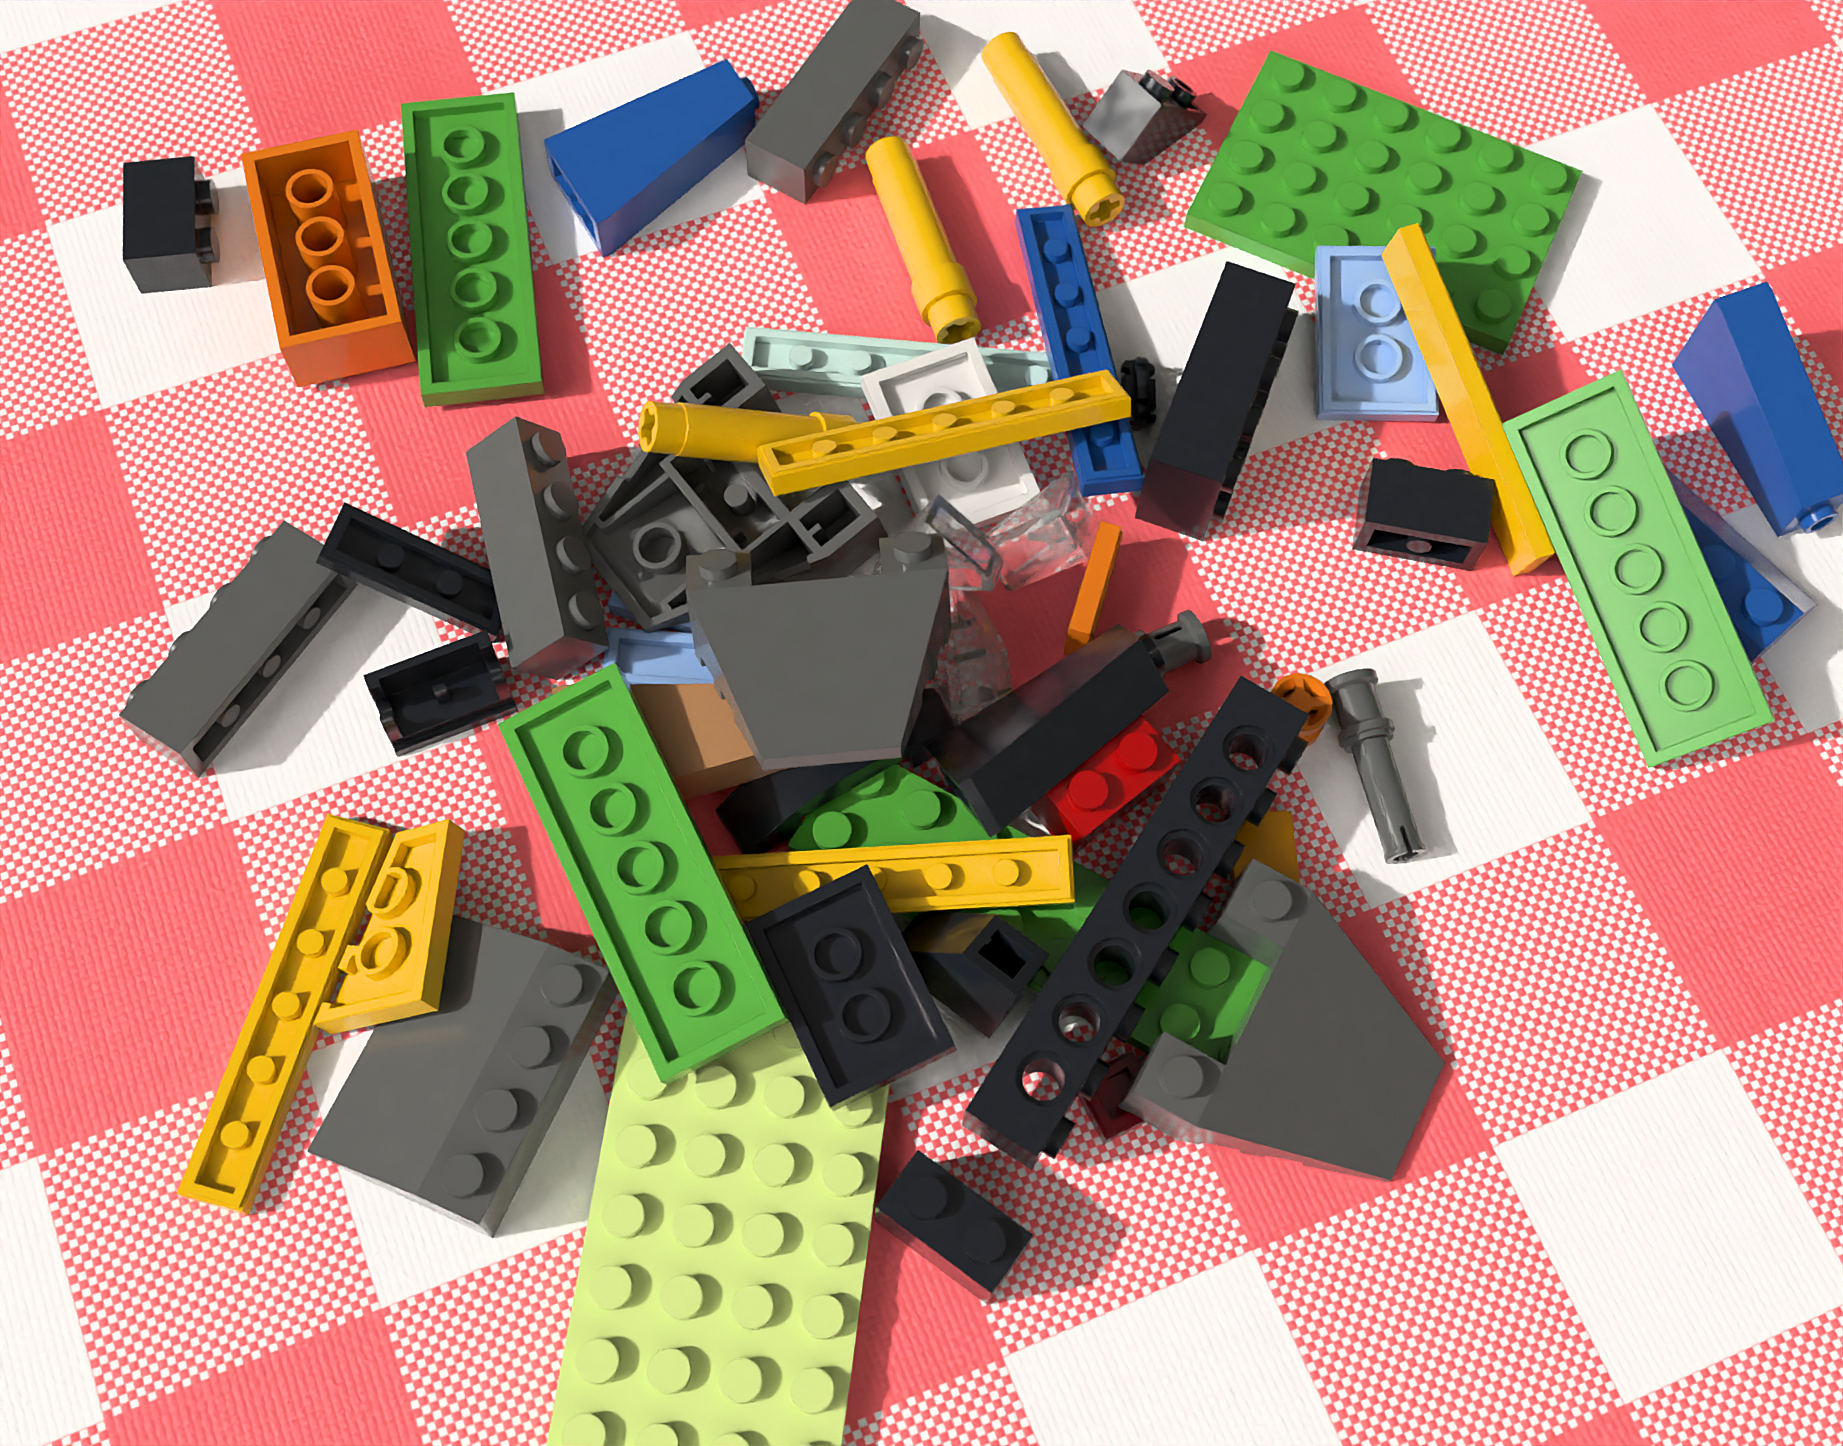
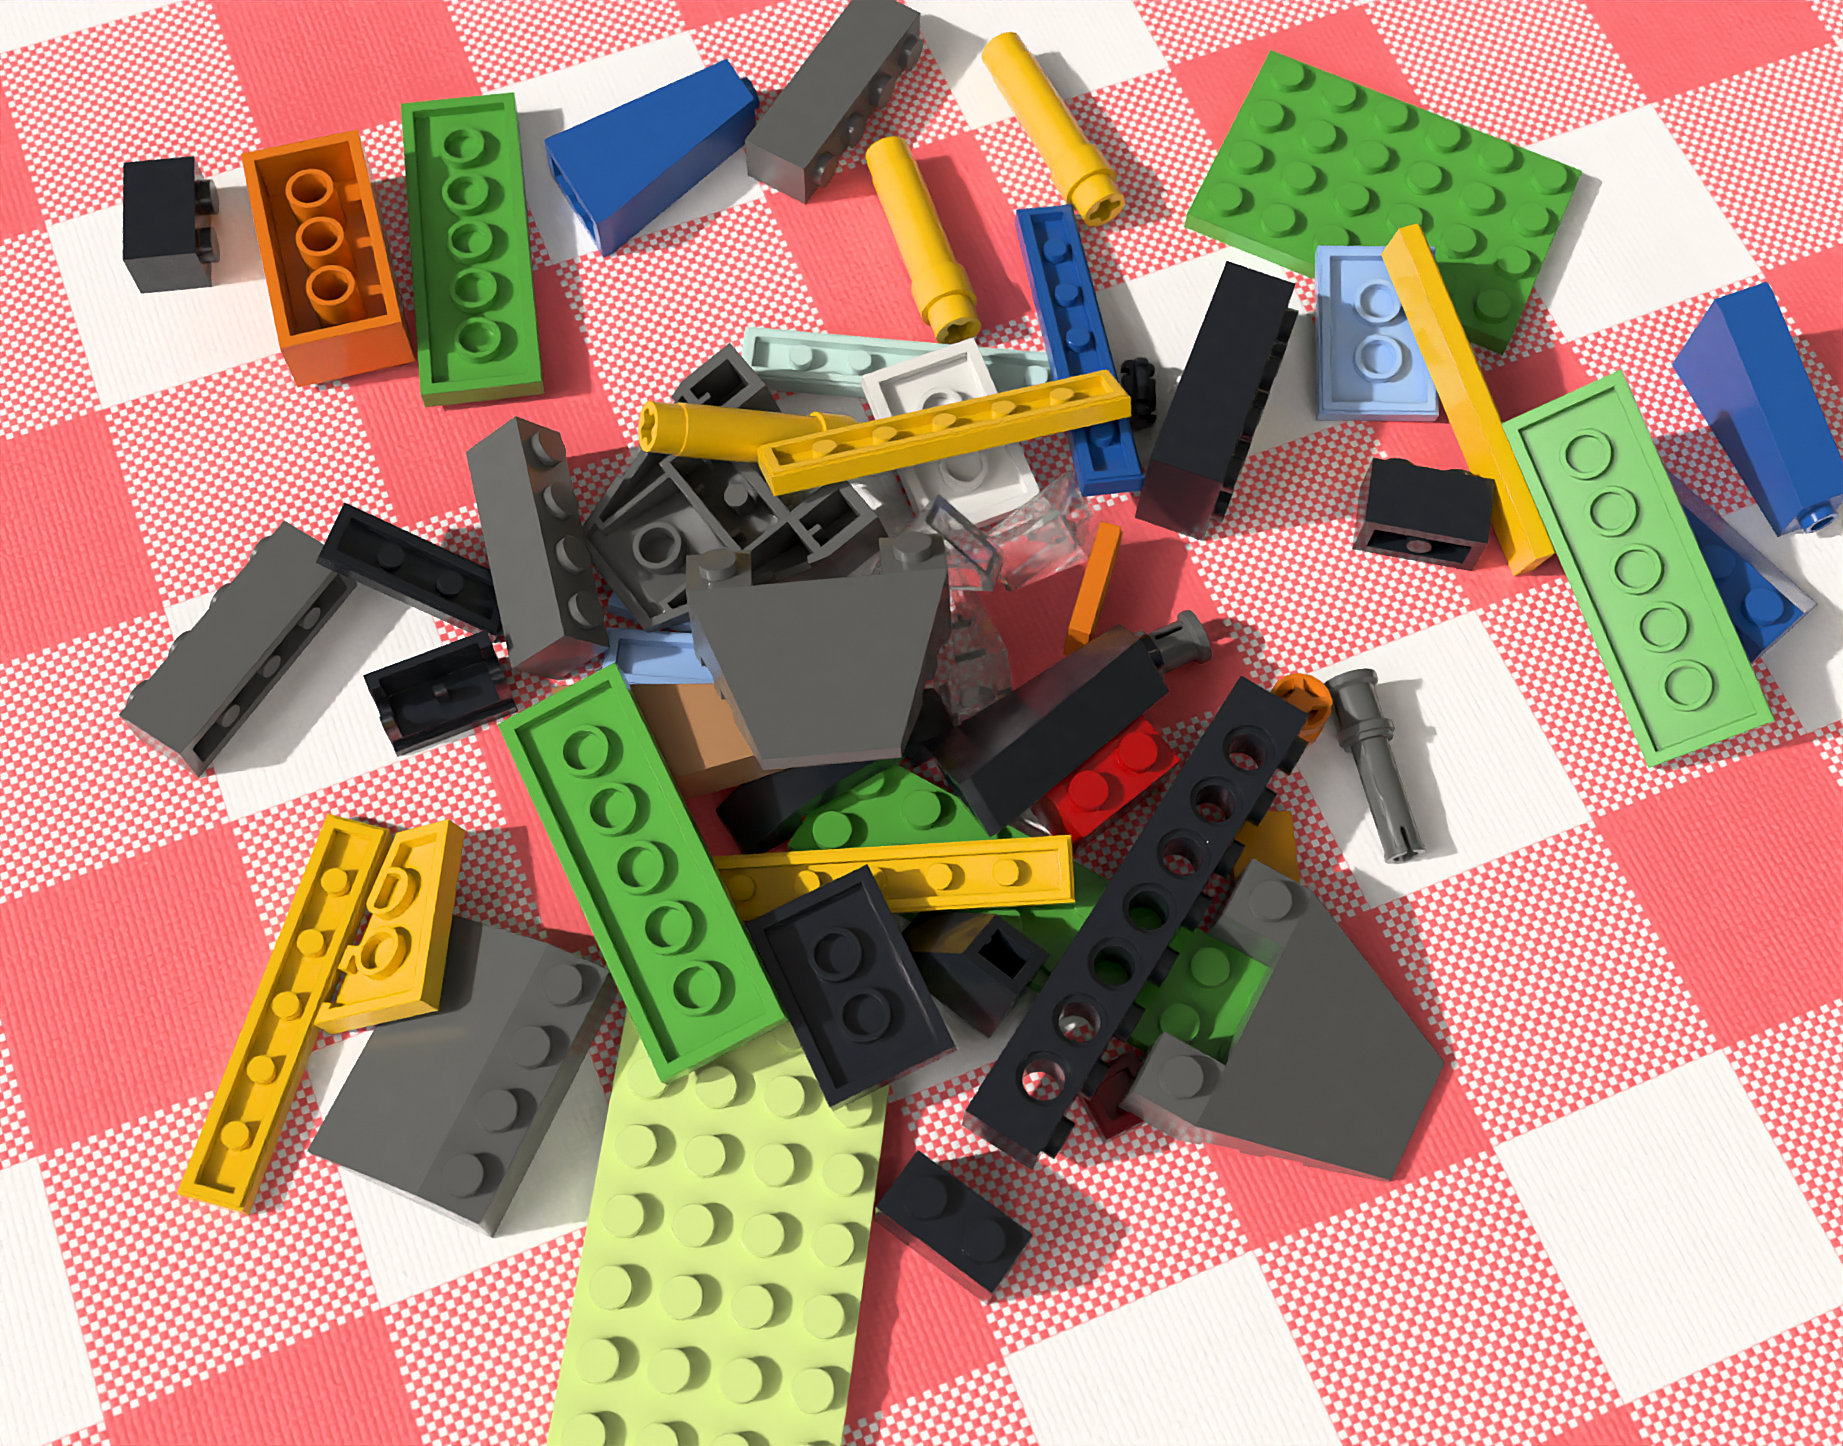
(1143, 115): slope -> none

